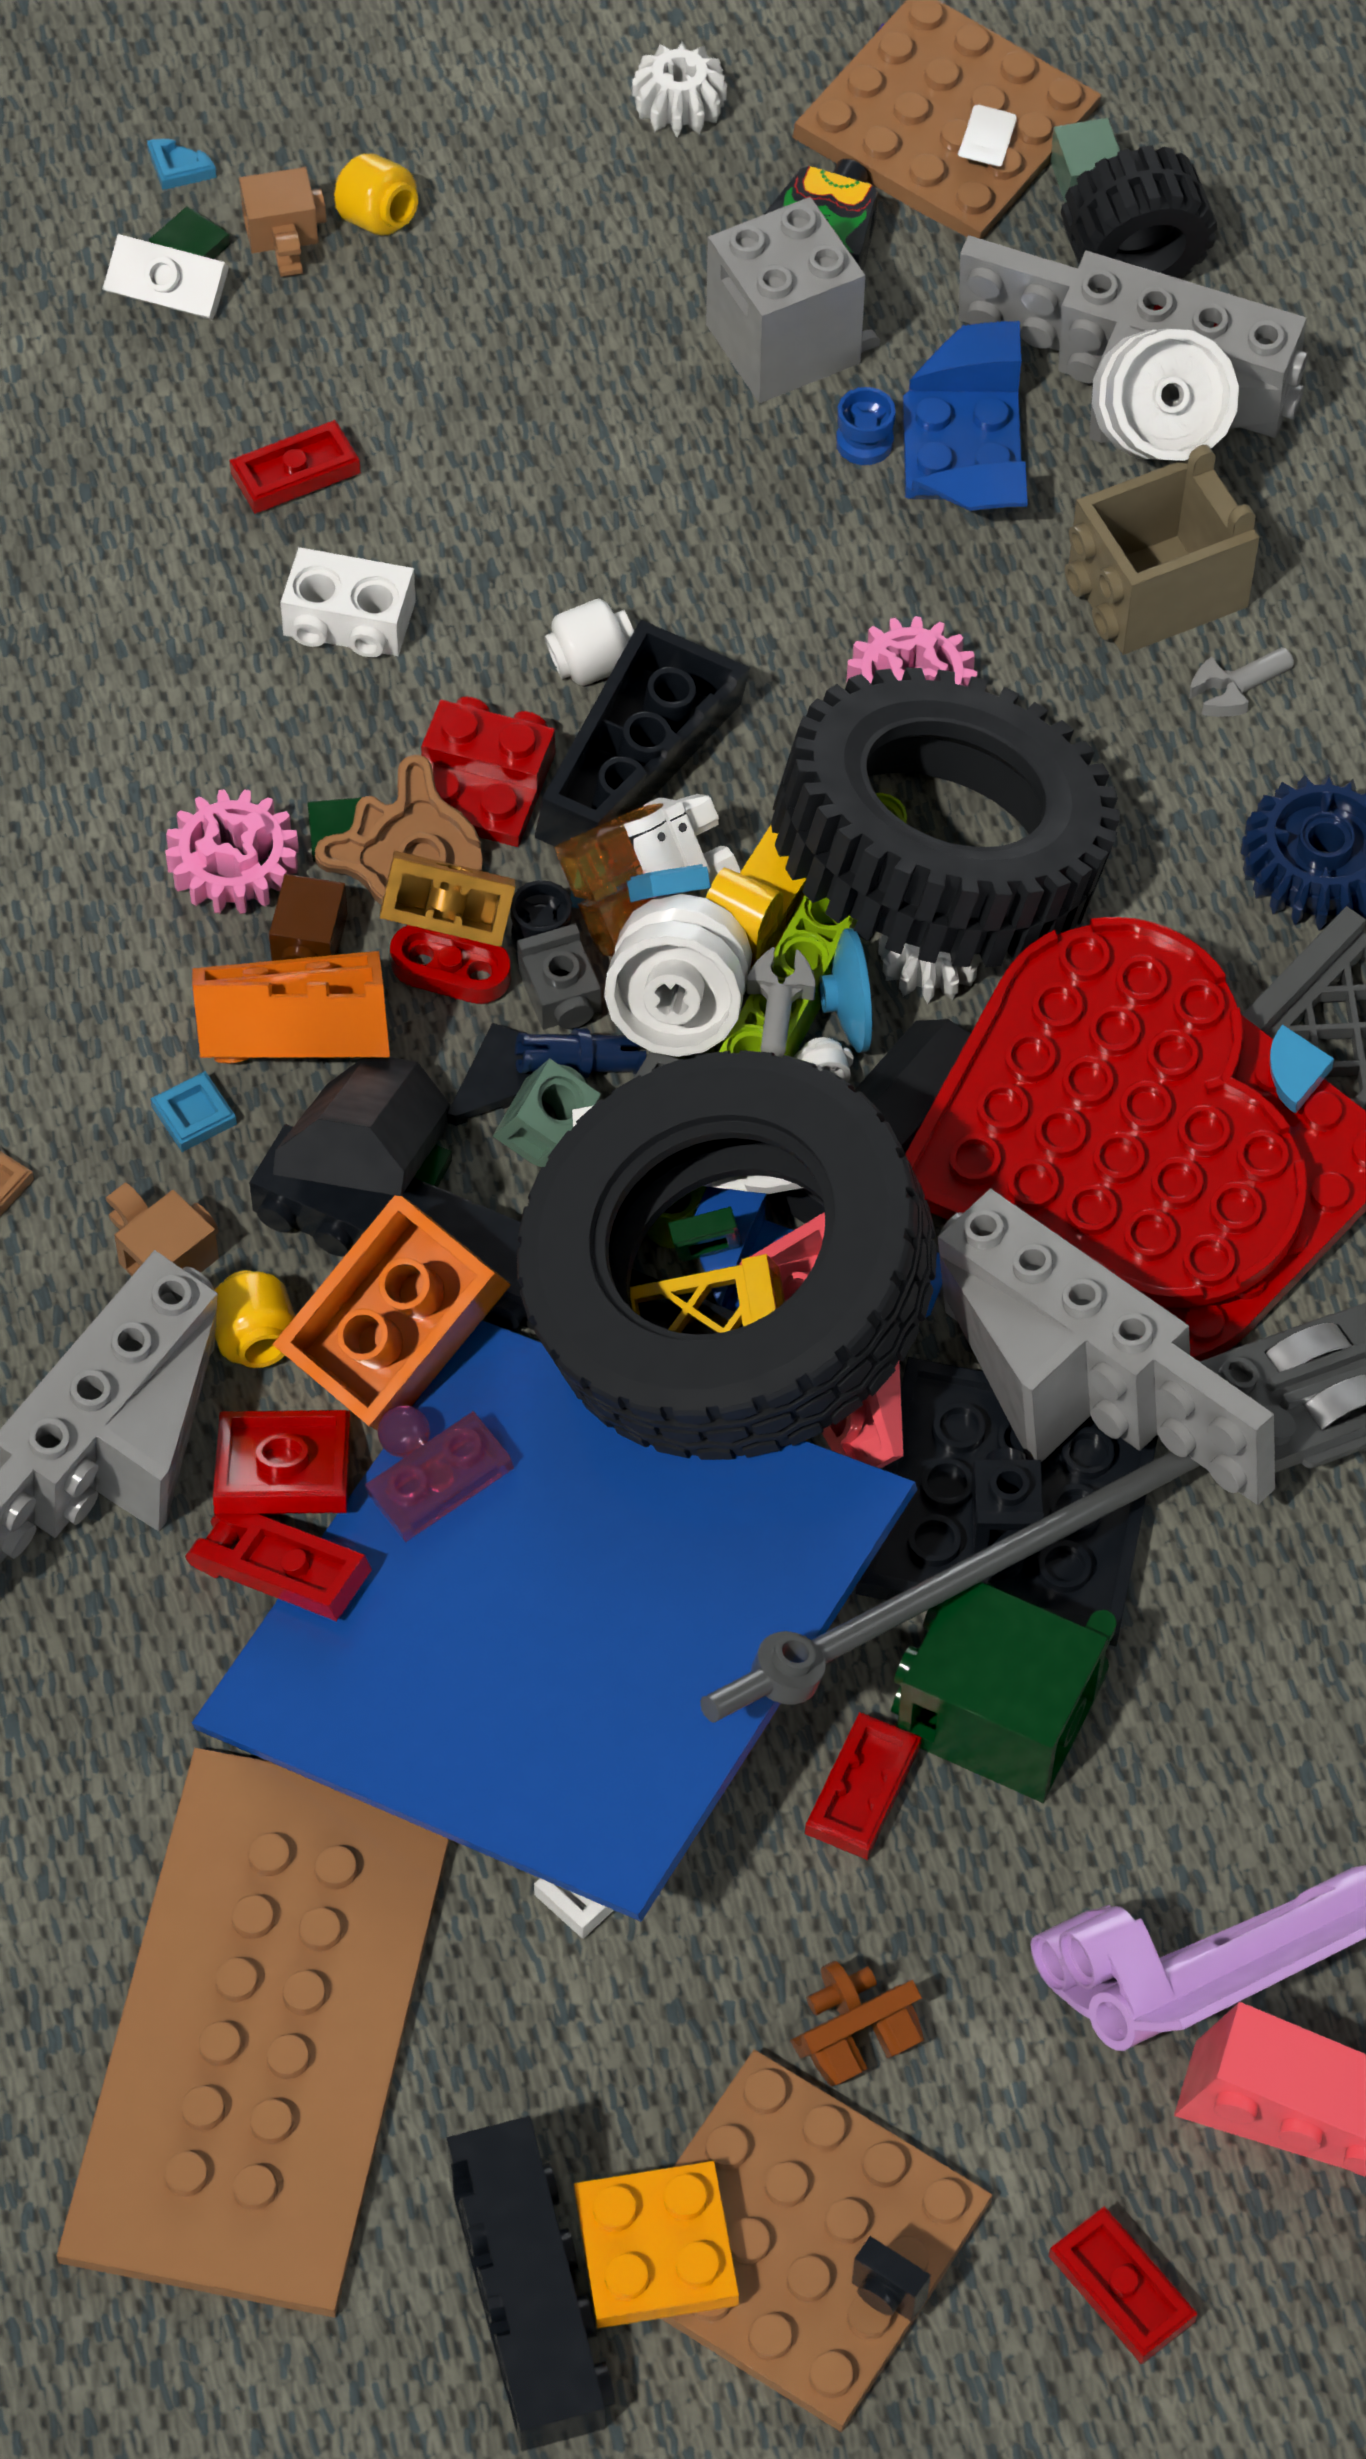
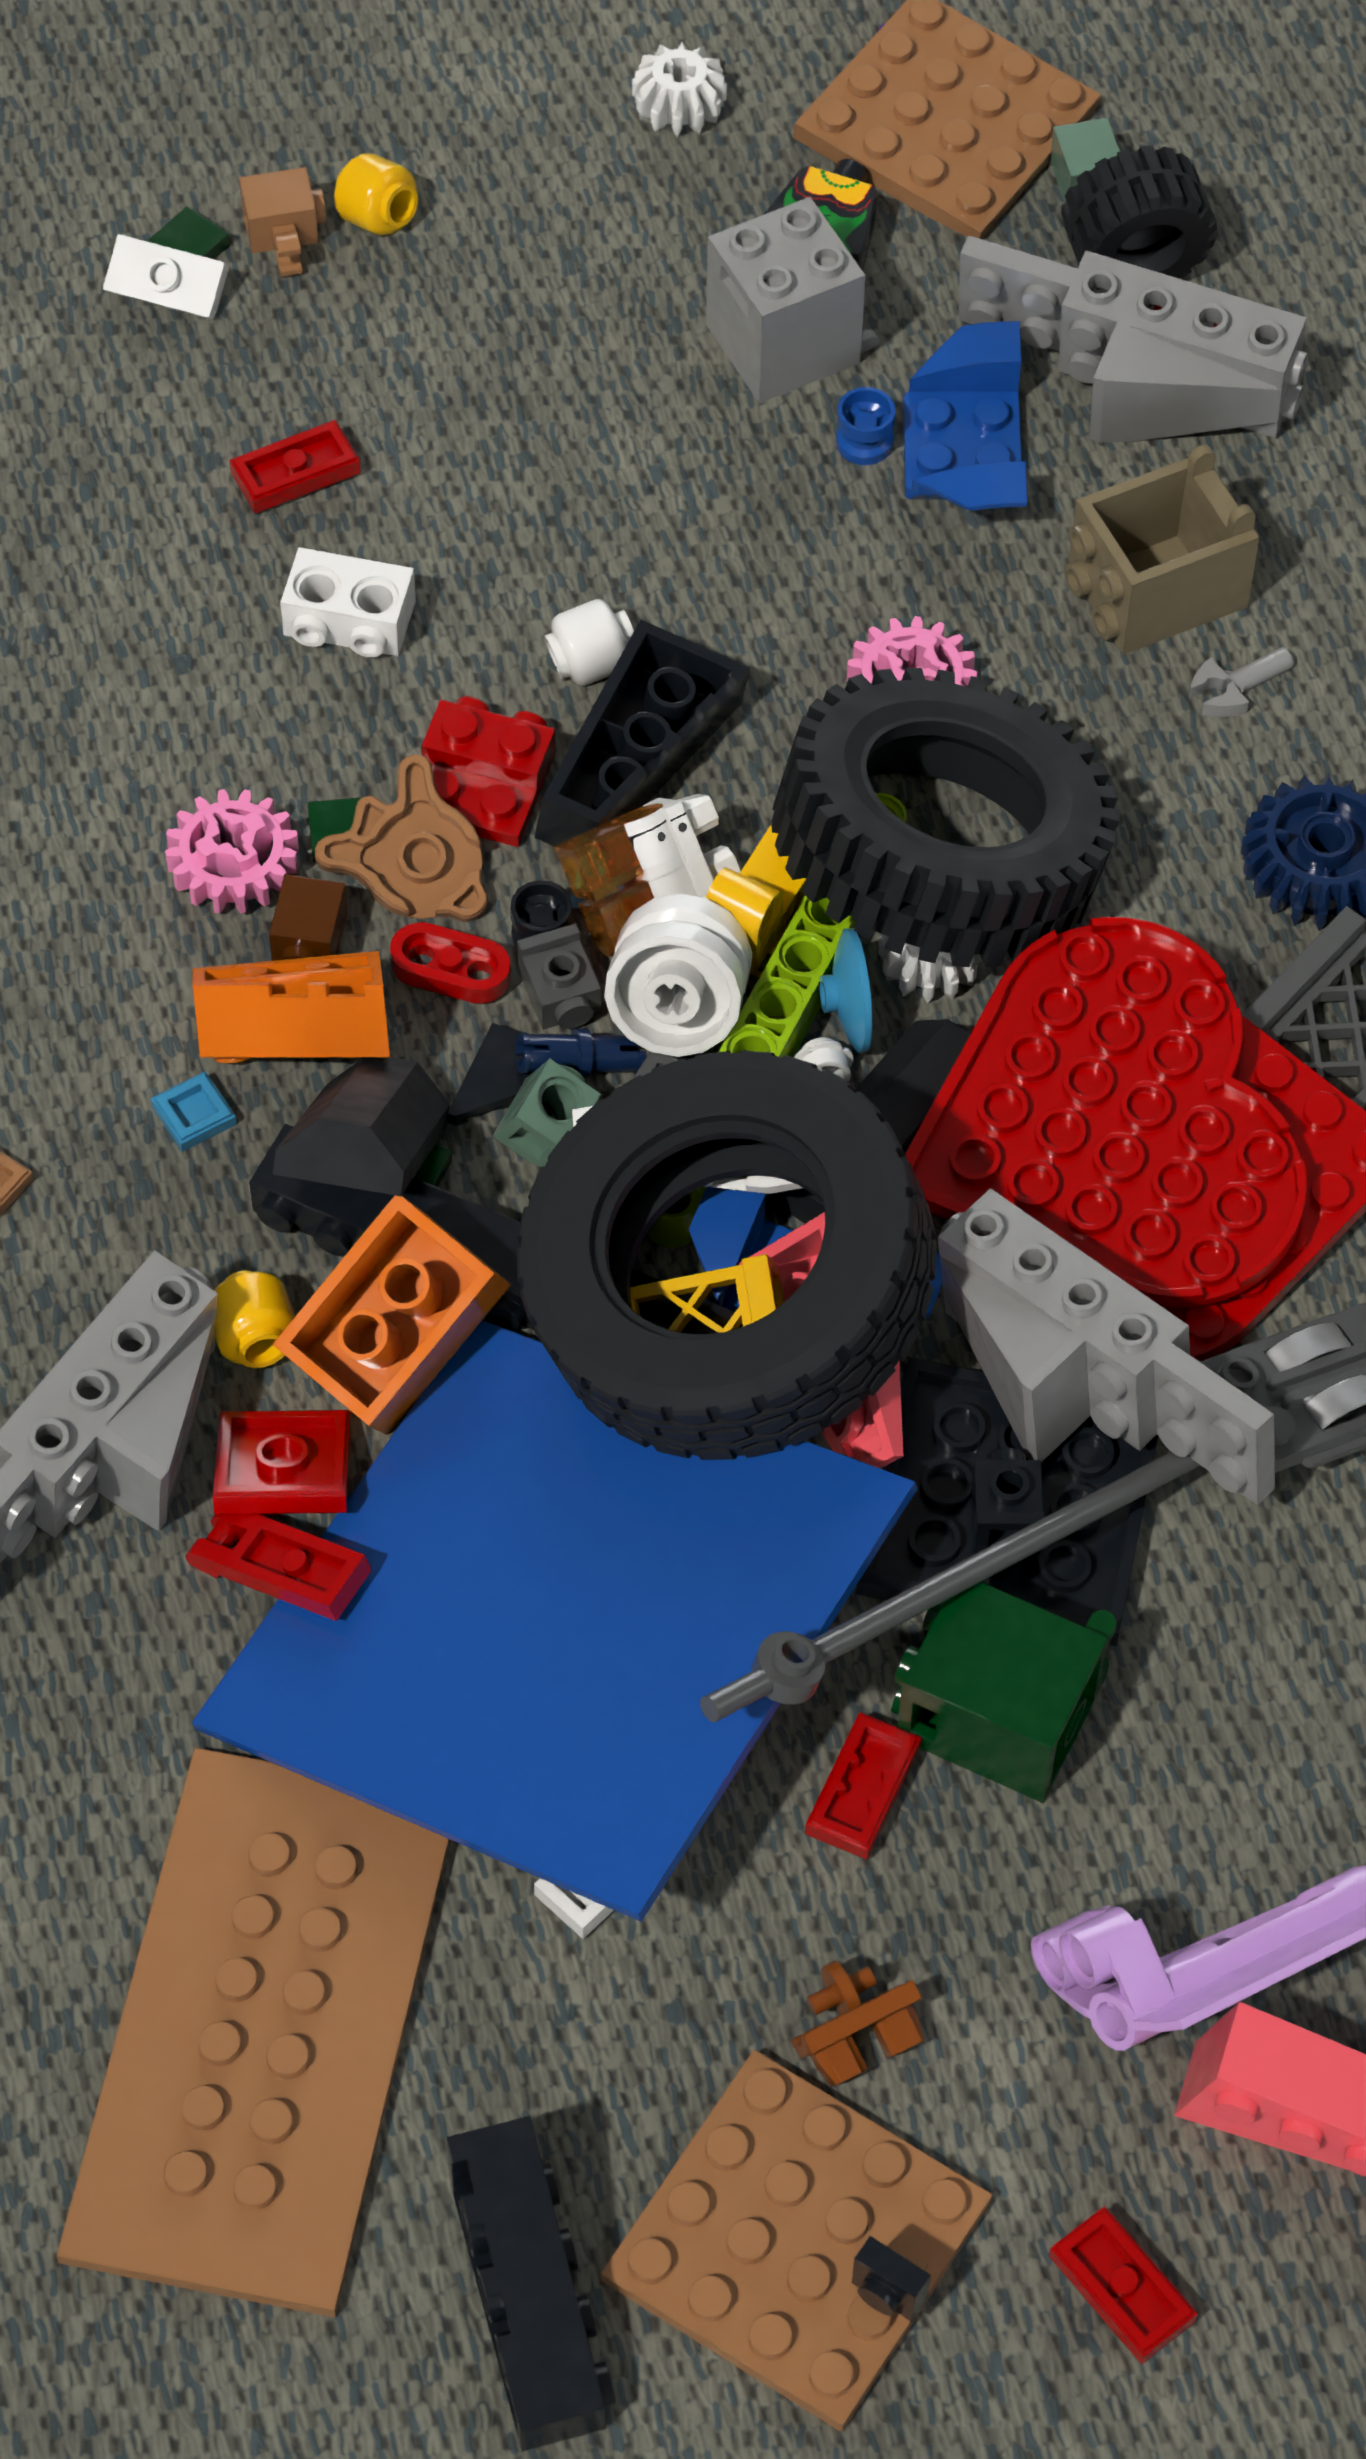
(169, 1226): medium nougat brick -> none
(179, 165): dark azure tile -> none
(433, 1473): clear pink plate -> none
(447, 898): pearl gold brick -> none
(656, 2244): light orange plate -> none
(668, 882): dark azure tile -> none
(705, 1234): dark green tile -> none
(779, 997): light grey bar -> none
(987, 135): white sticker -> none
(1130, 389): white wheel -> none
(1296, 1067): dark azure tile -> none

